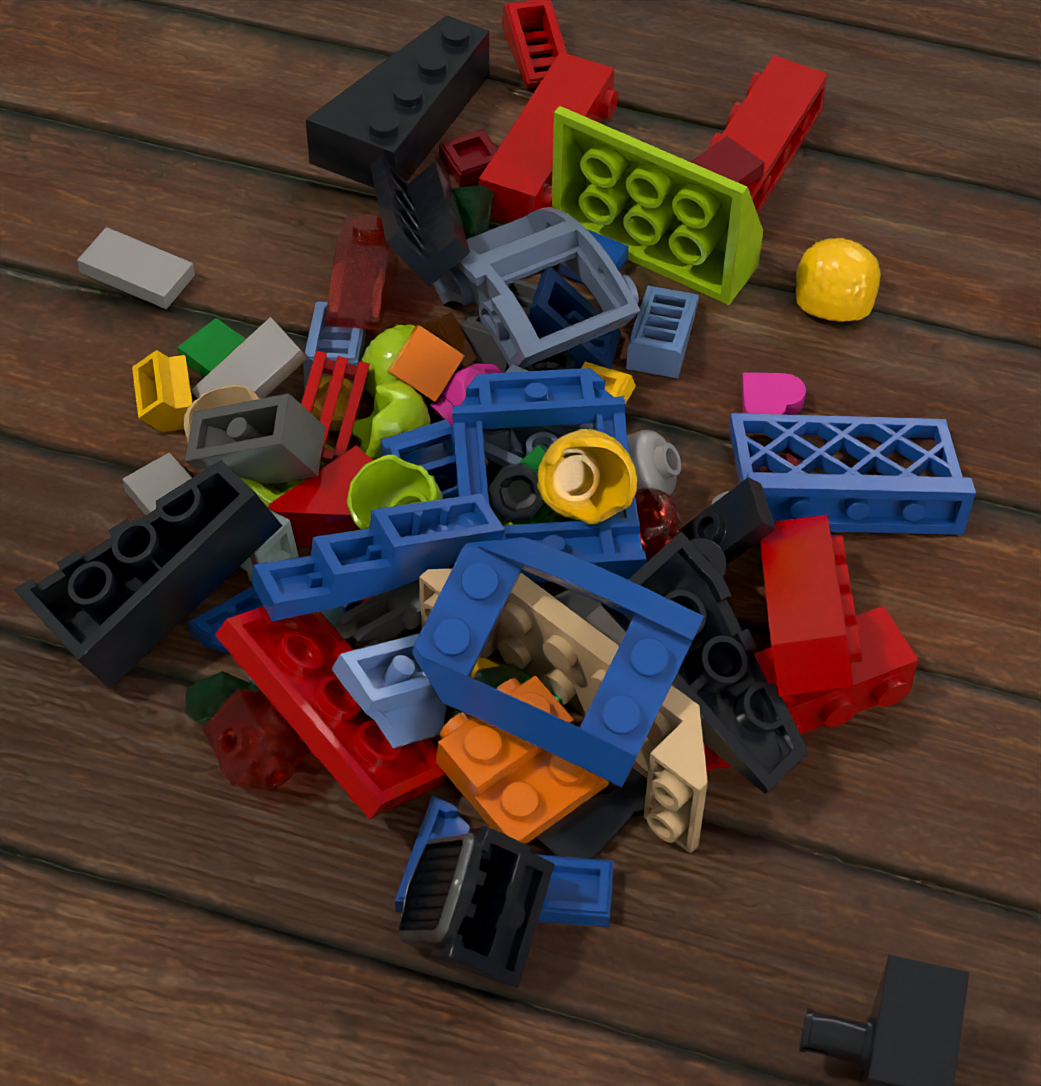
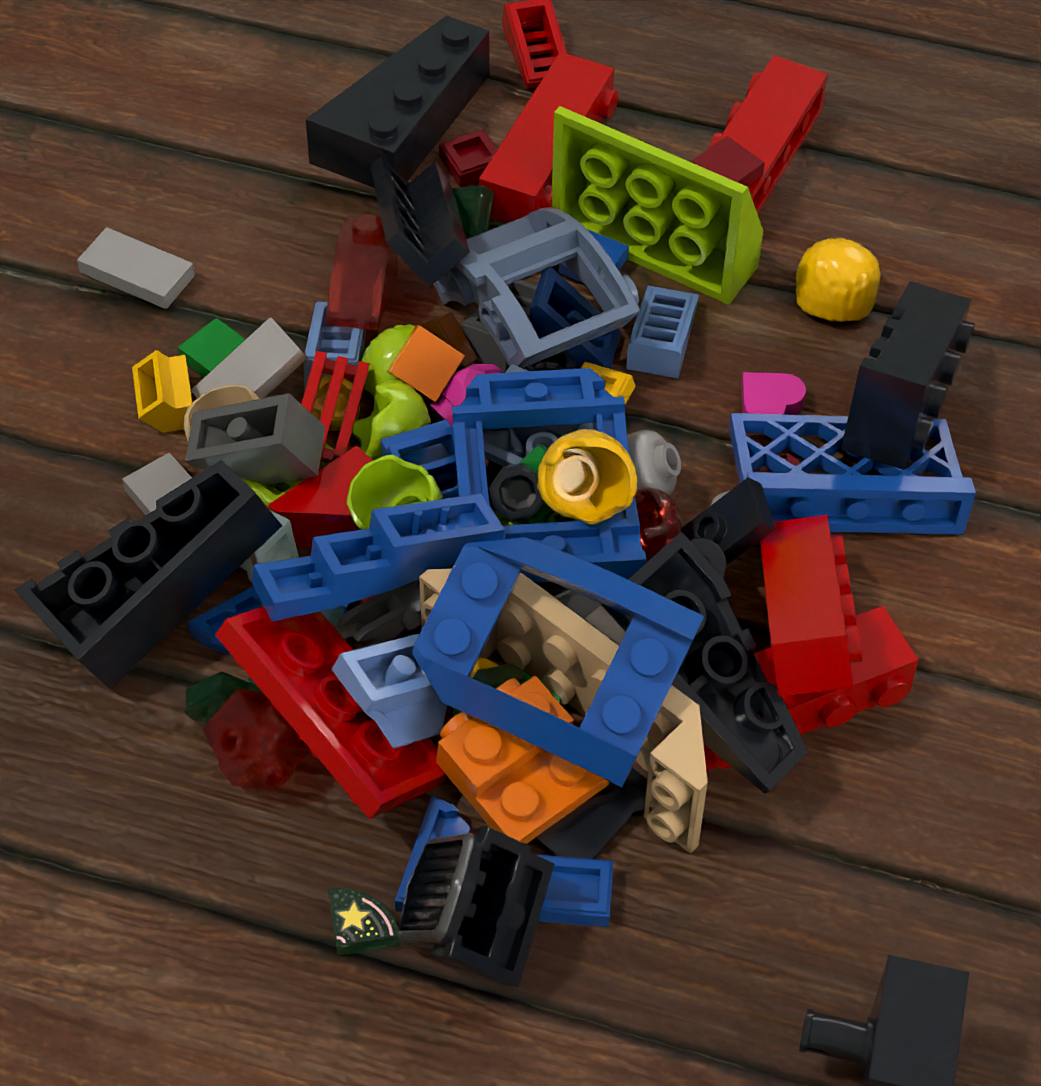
(361, 922): none -> clear green tile
(906, 375): none -> black wedge

